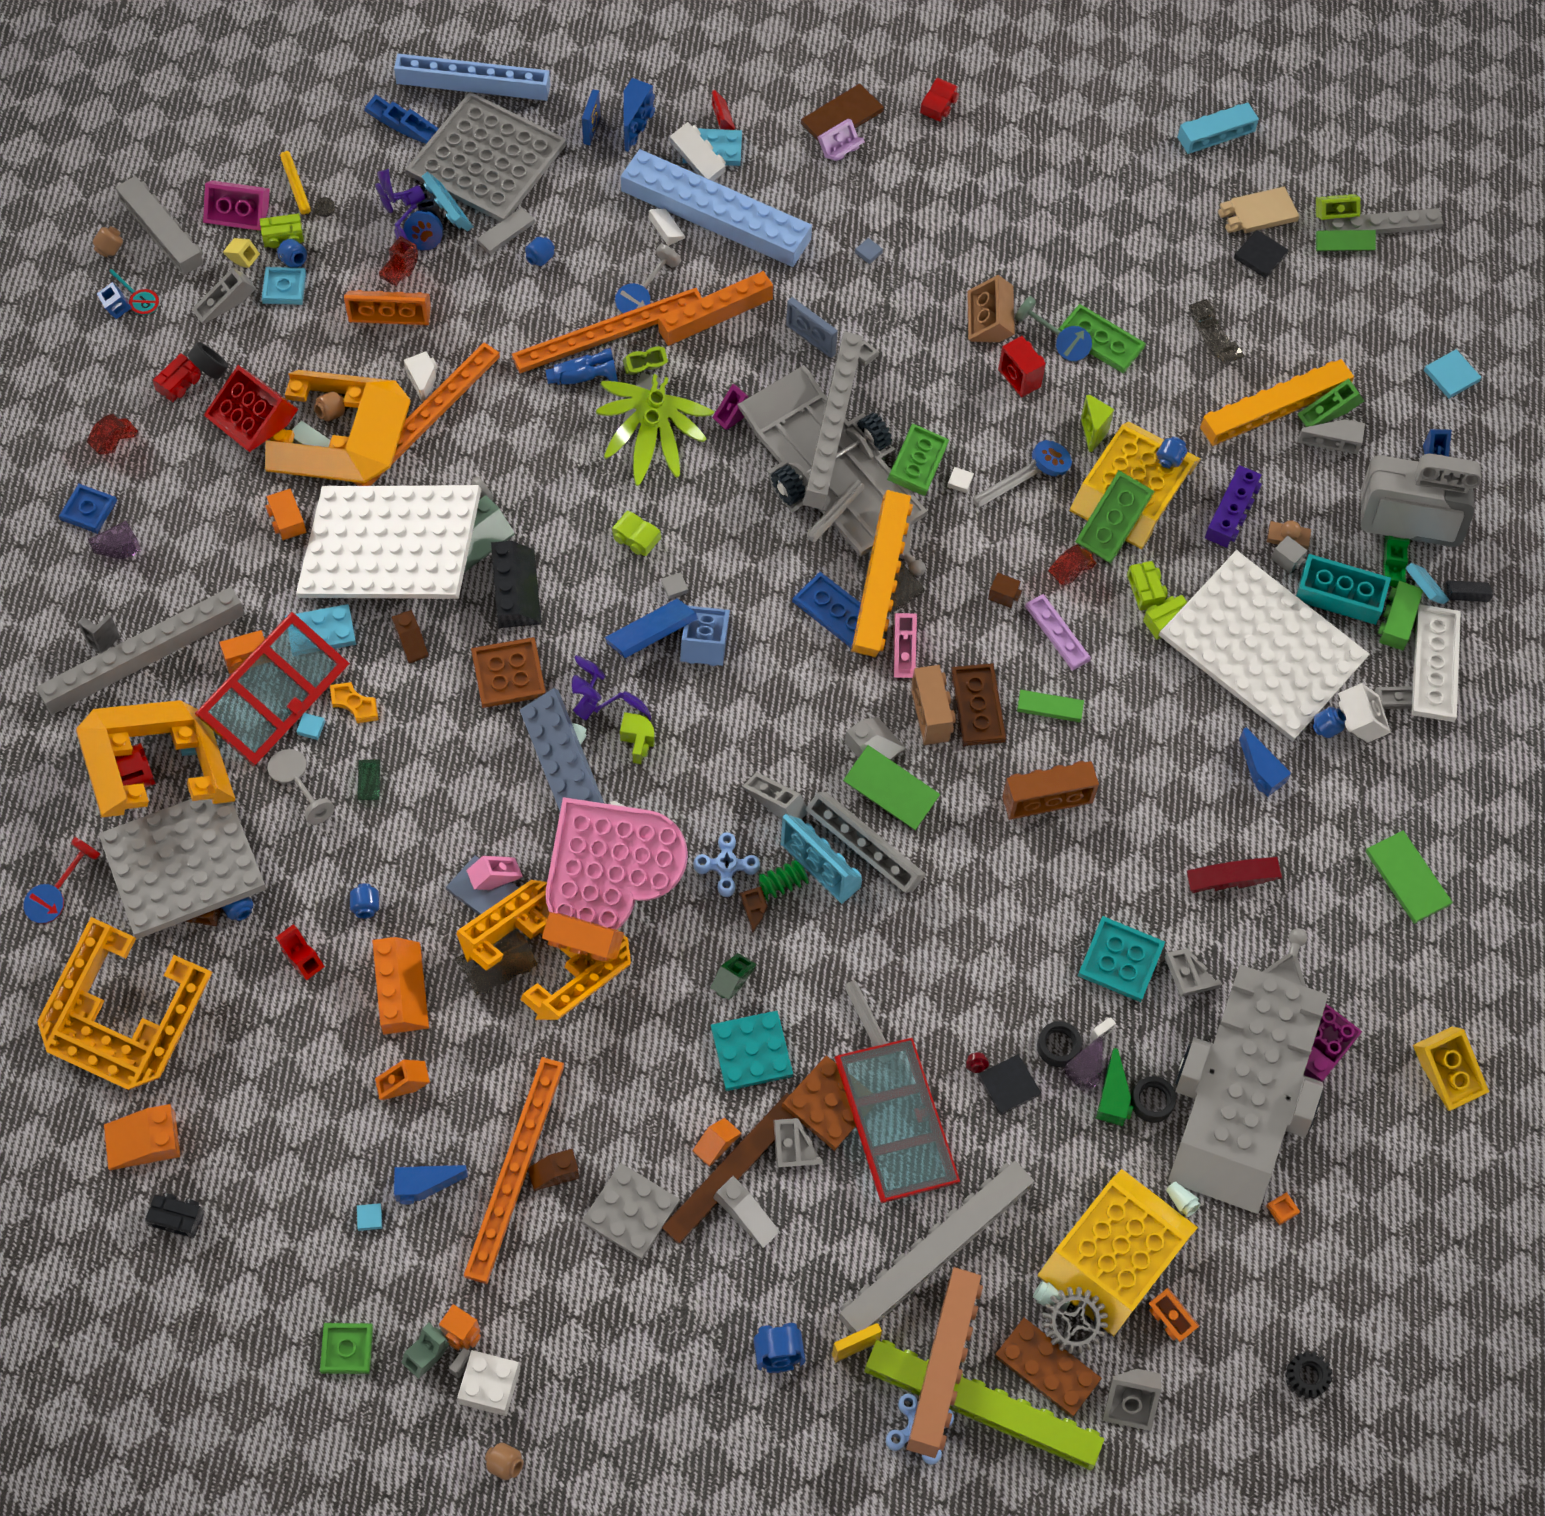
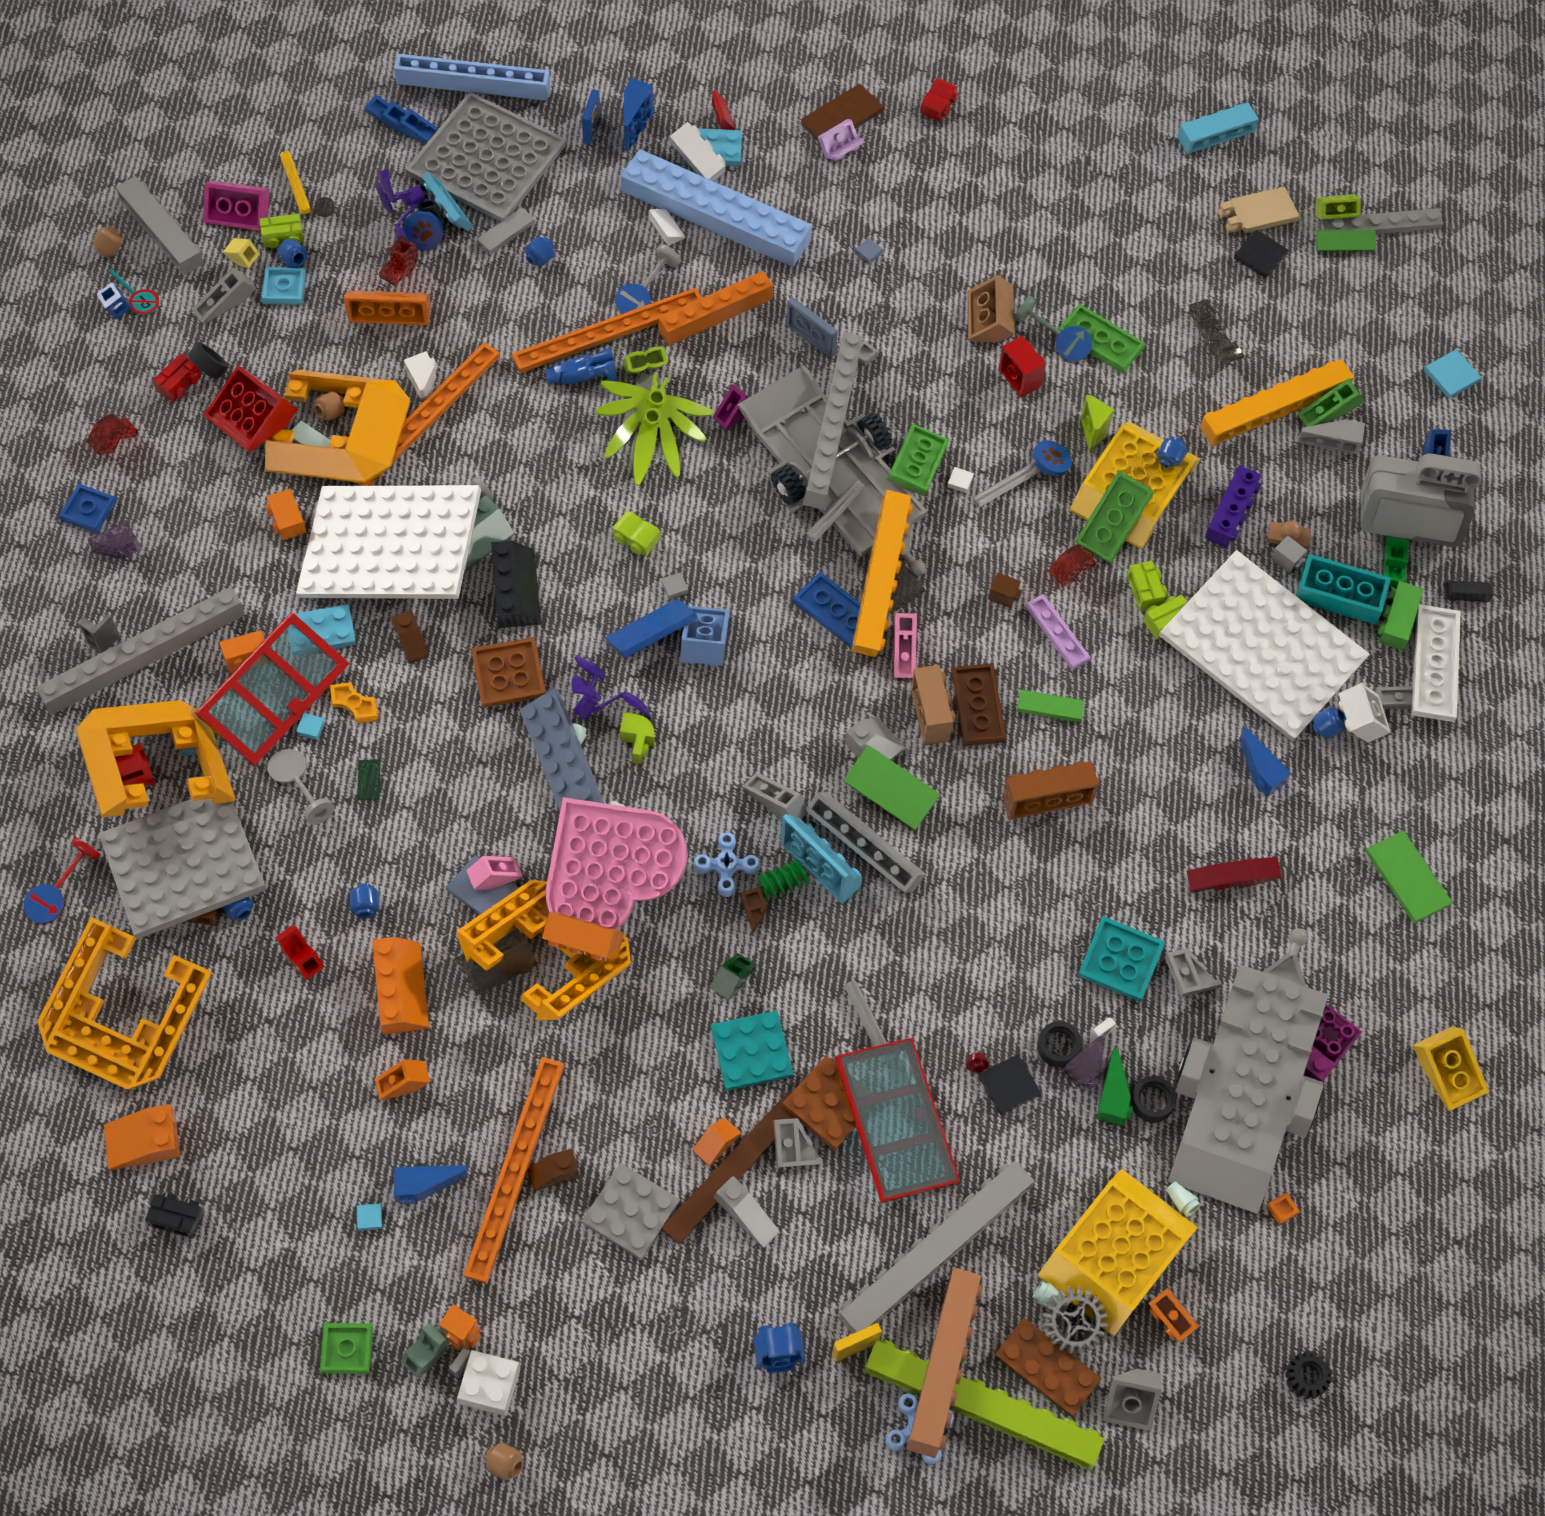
(1427, 583): medium azure tile -> none

